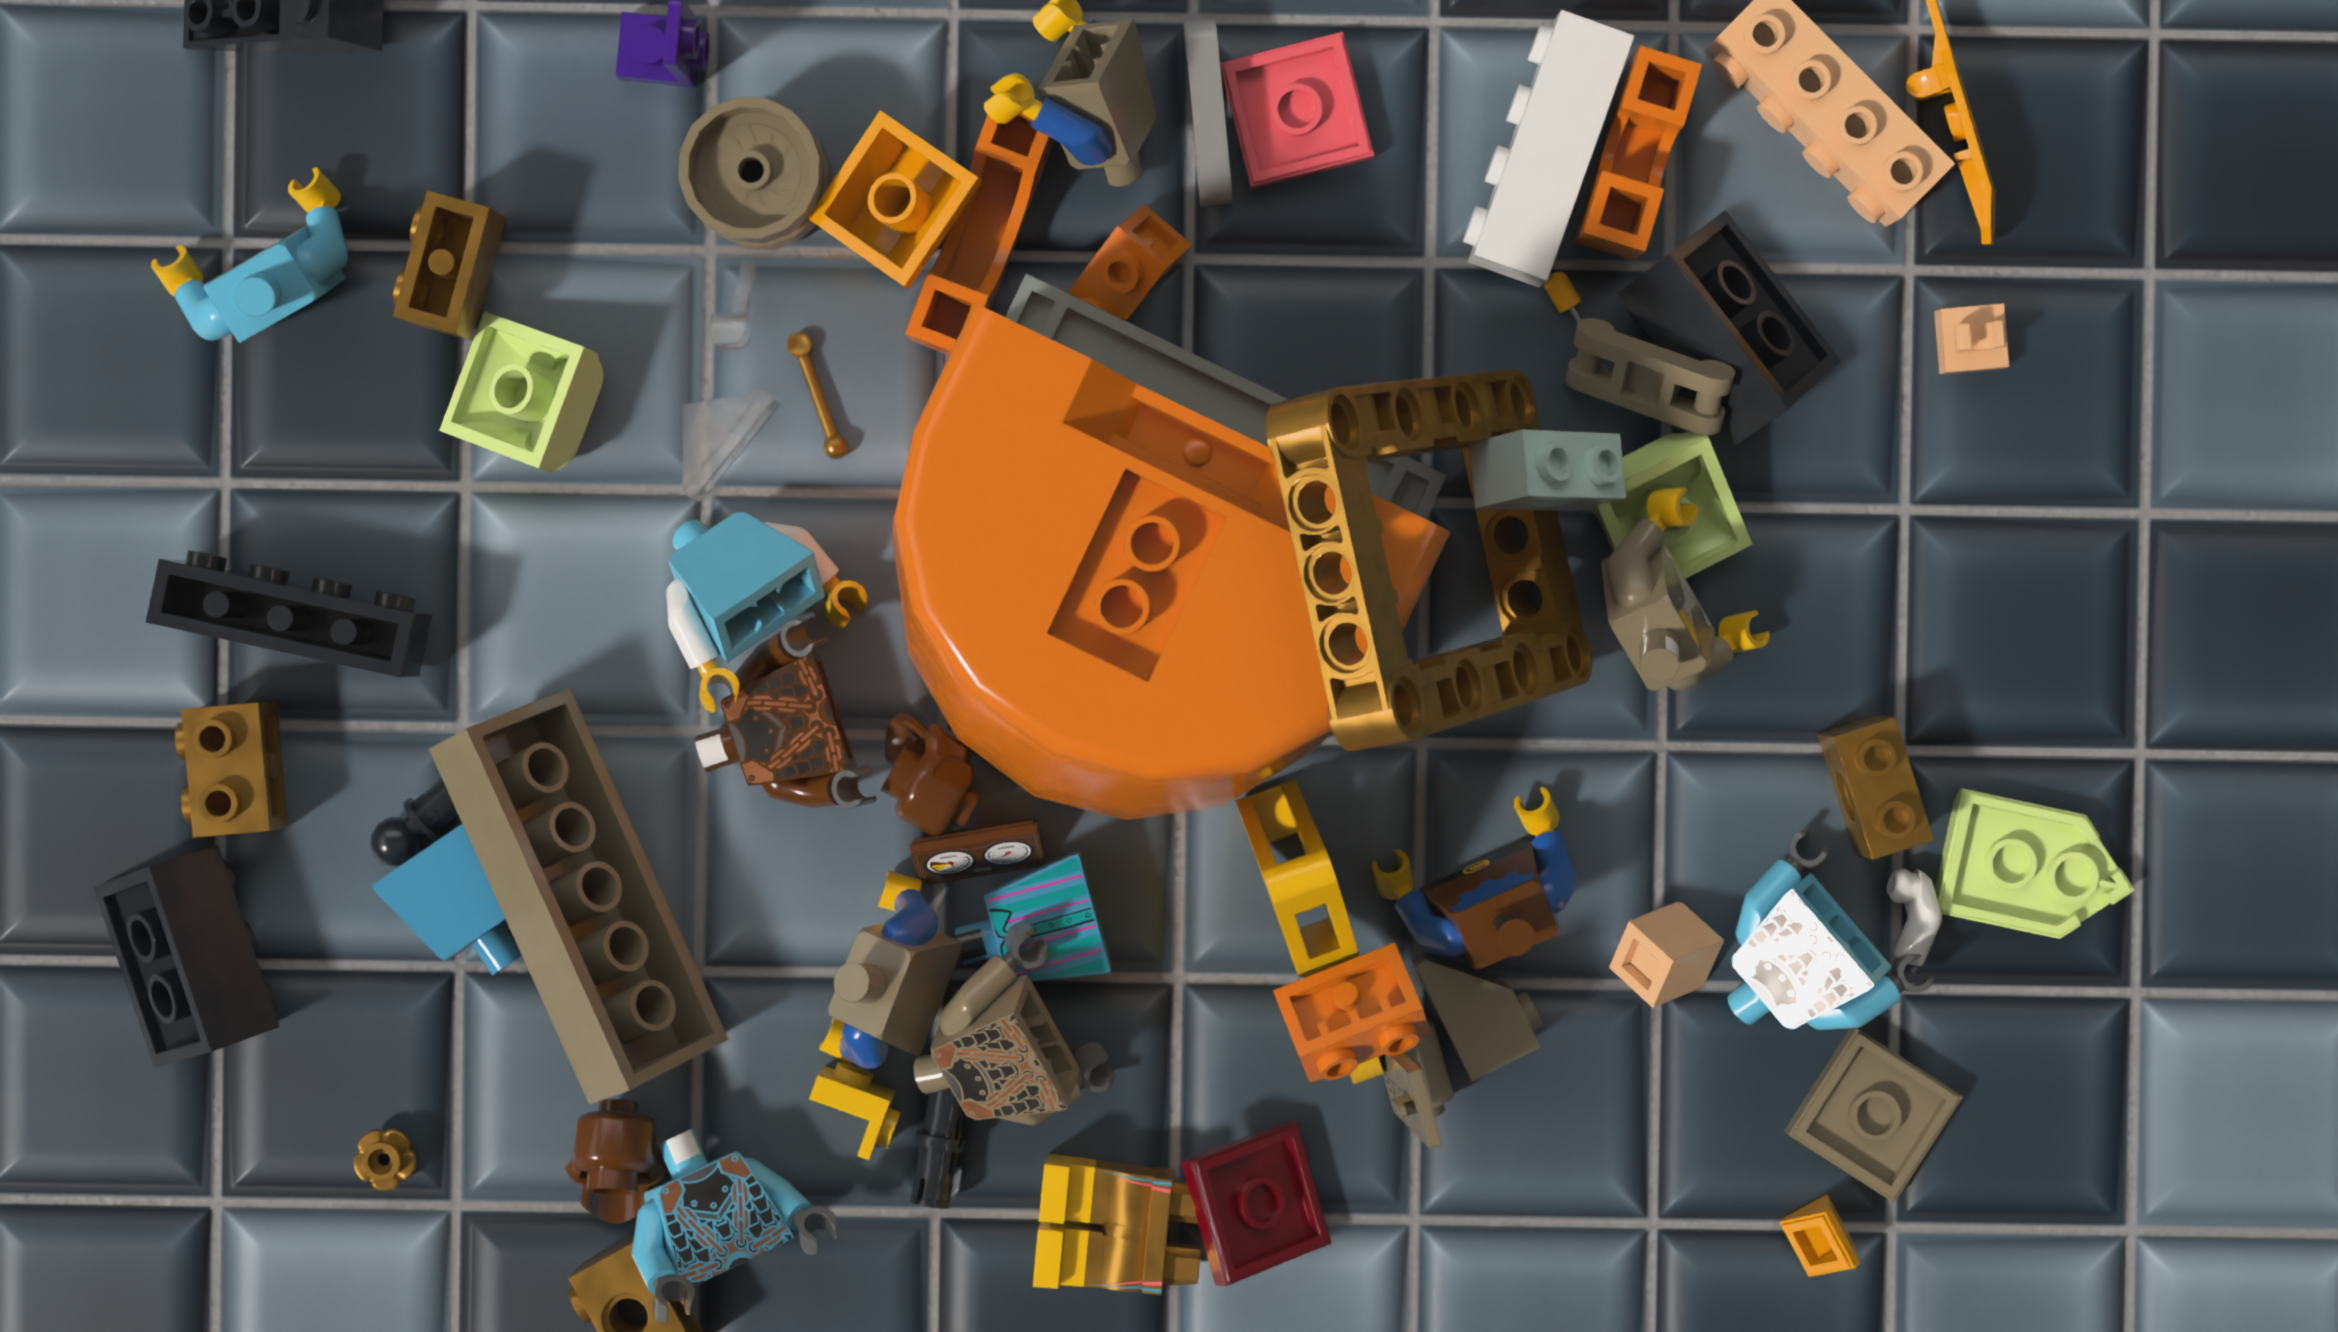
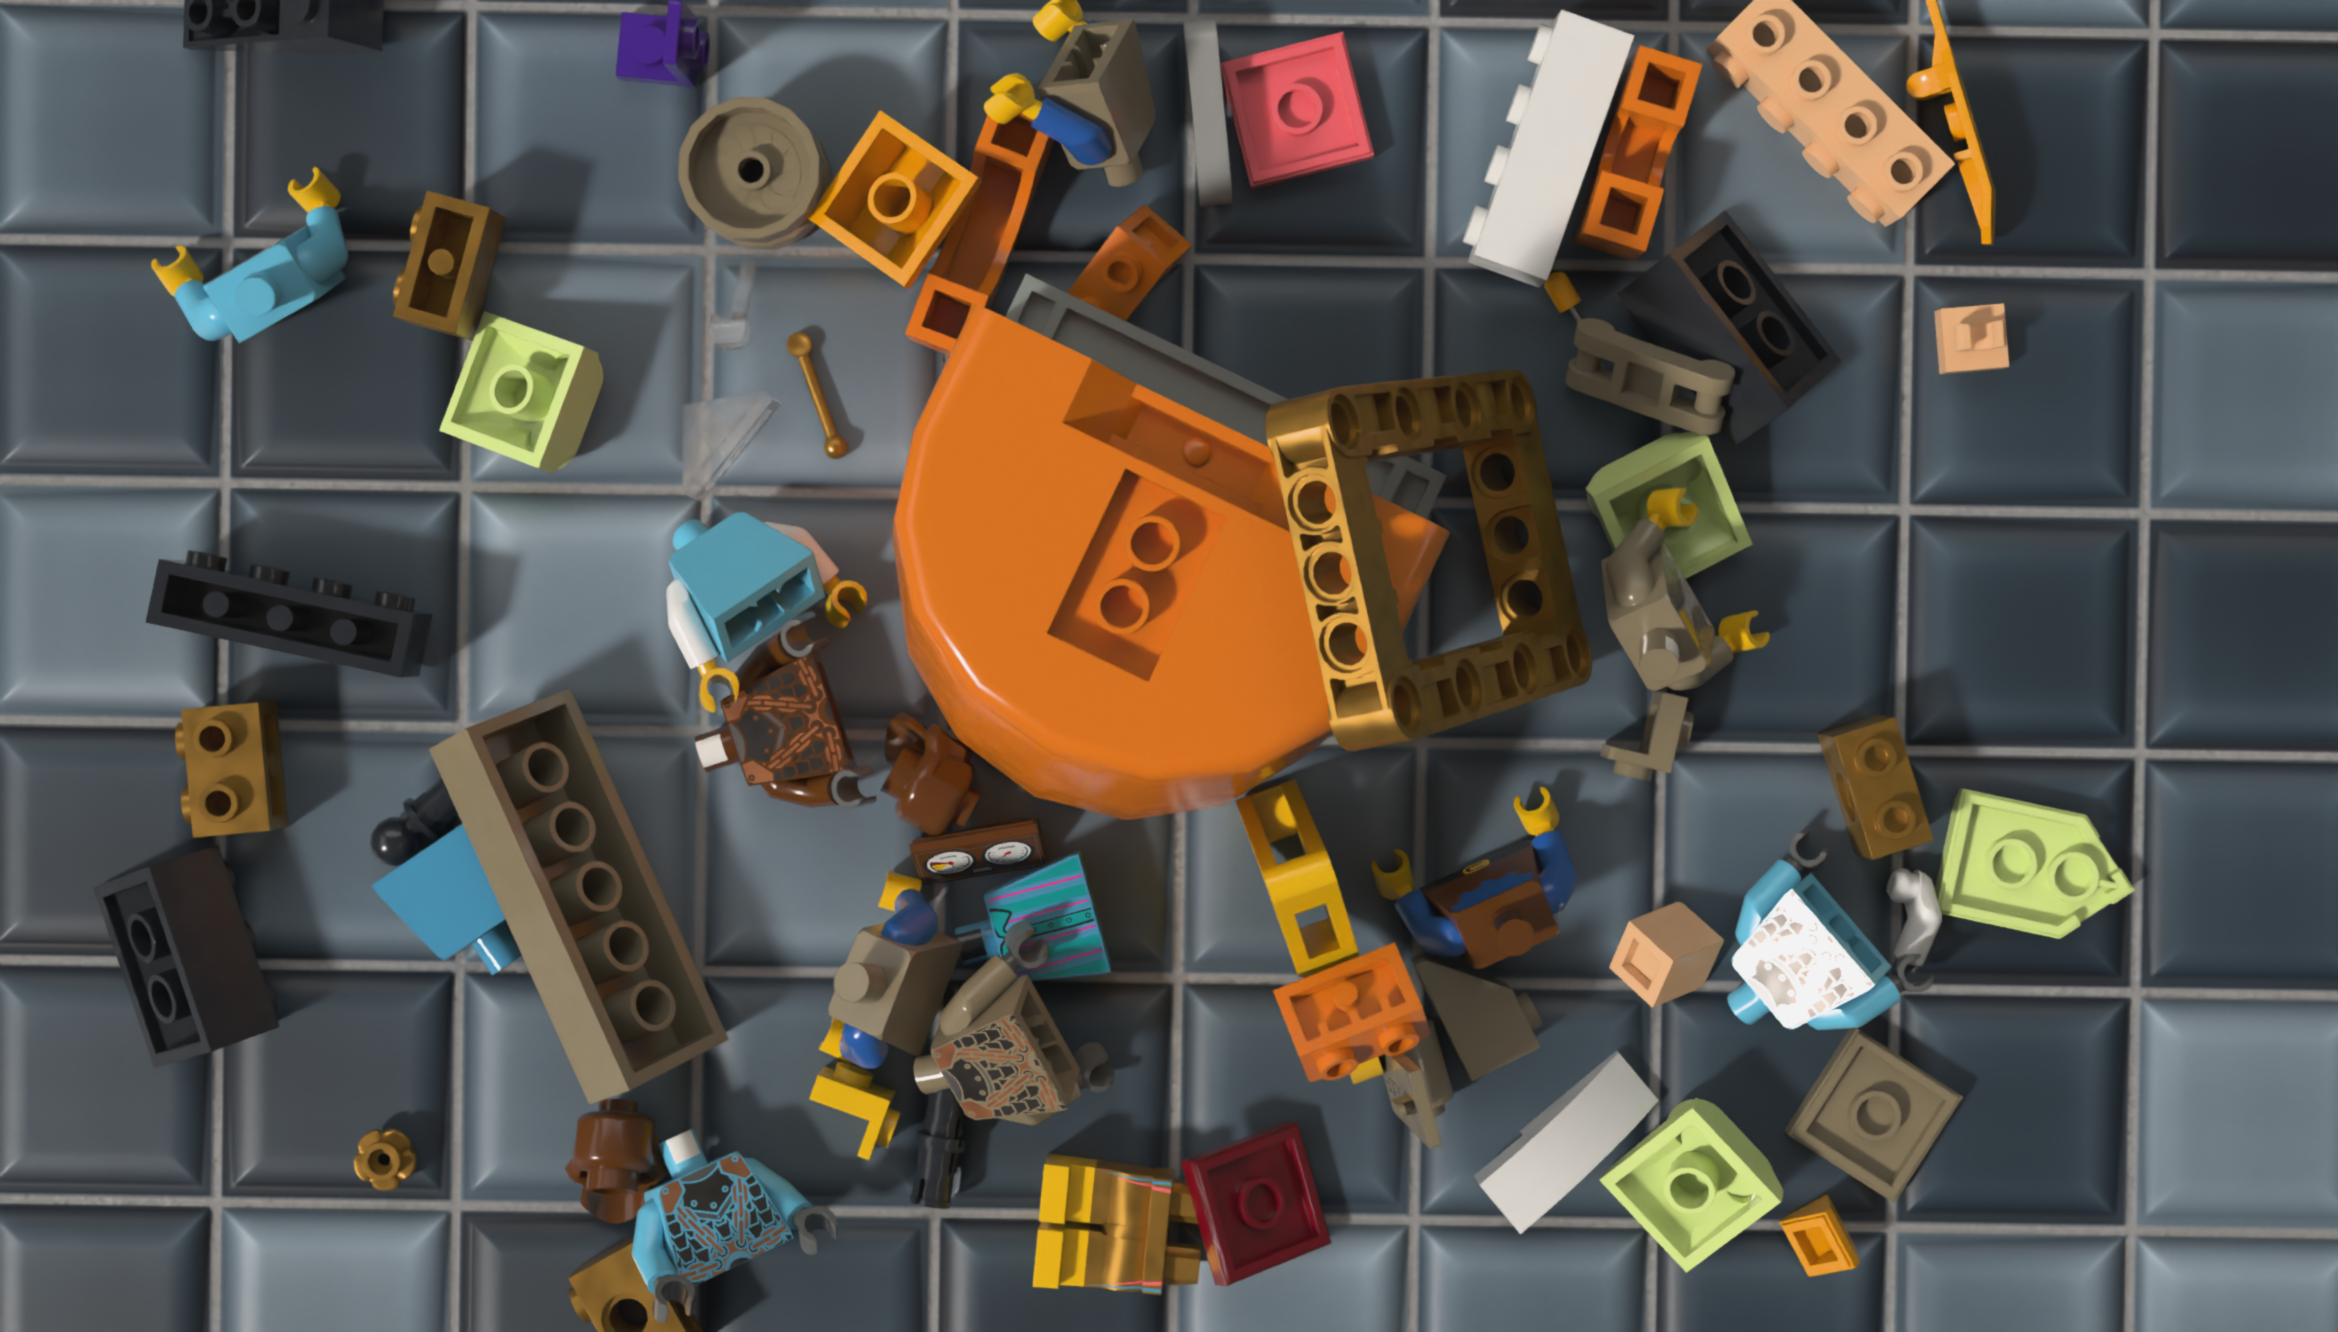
(1547, 470): light aqua brick -> none
(1566, 1142): none -> white slope
(1665, 730): none -> dark tan bracket
(1694, 1182): none -> yellowish green slope

